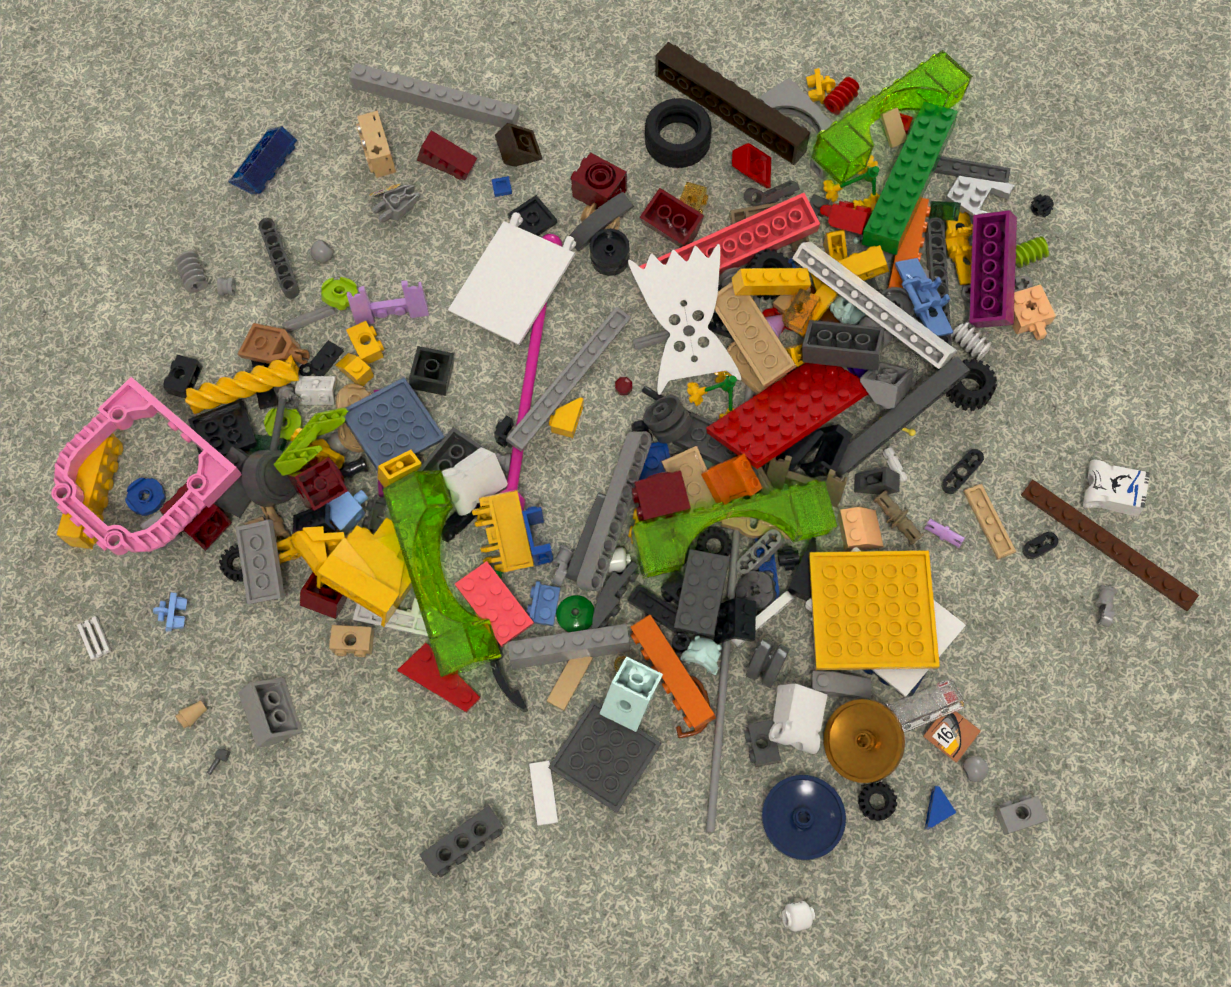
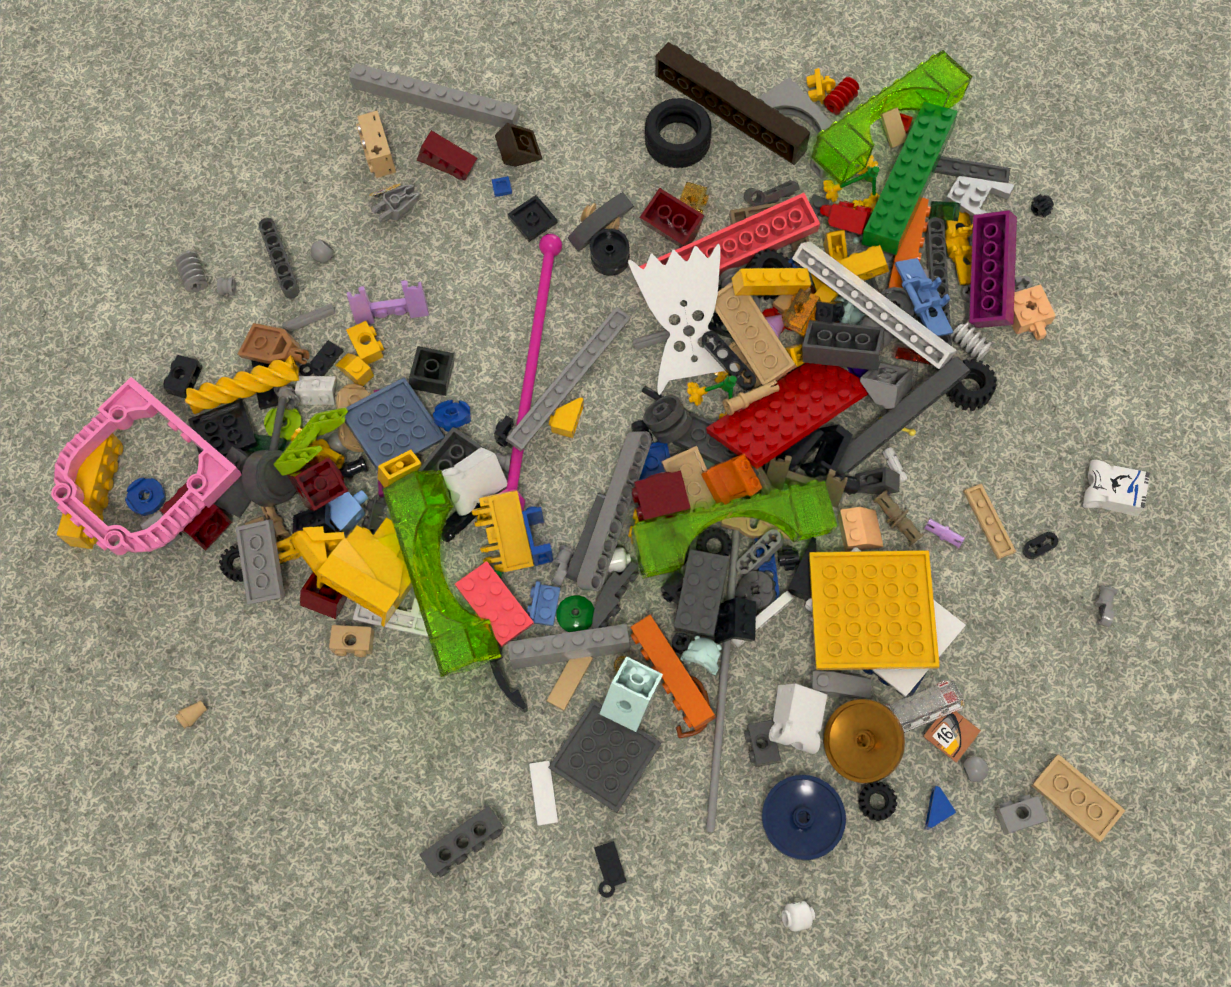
(95, 621): white tile -> none
(175, 603): light blue hips -> none
(220, 754): dark grey hand -> none
(264, 160): clear blue slope -> none
(270, 711): light grey slope -> none
(336, 300): lime plate -> none
(424, 670): red wing -> none
(460, 414): none -> blue plate
(512, 281): white flag -> none
(597, 181): dark red brick -> none
(610, 867): none -> black hinge
(623, 386): dark red tile -> none
(654, 606): black plate -> none
(727, 361): none -> black beam
(743, 400): none -> tan pin
(753, 164): red slope -> none
(766, 661): dark grey wheel -> none
(830, 311): none -> black bracket
(852, 485): none -> black cone
(910, 355): none -> clear red slope
(963, 479): black beam -> none
(1030, 251): lime piece -> none
(1078, 798): none -> tan plate
(1110, 545): reddish brown plate -> none

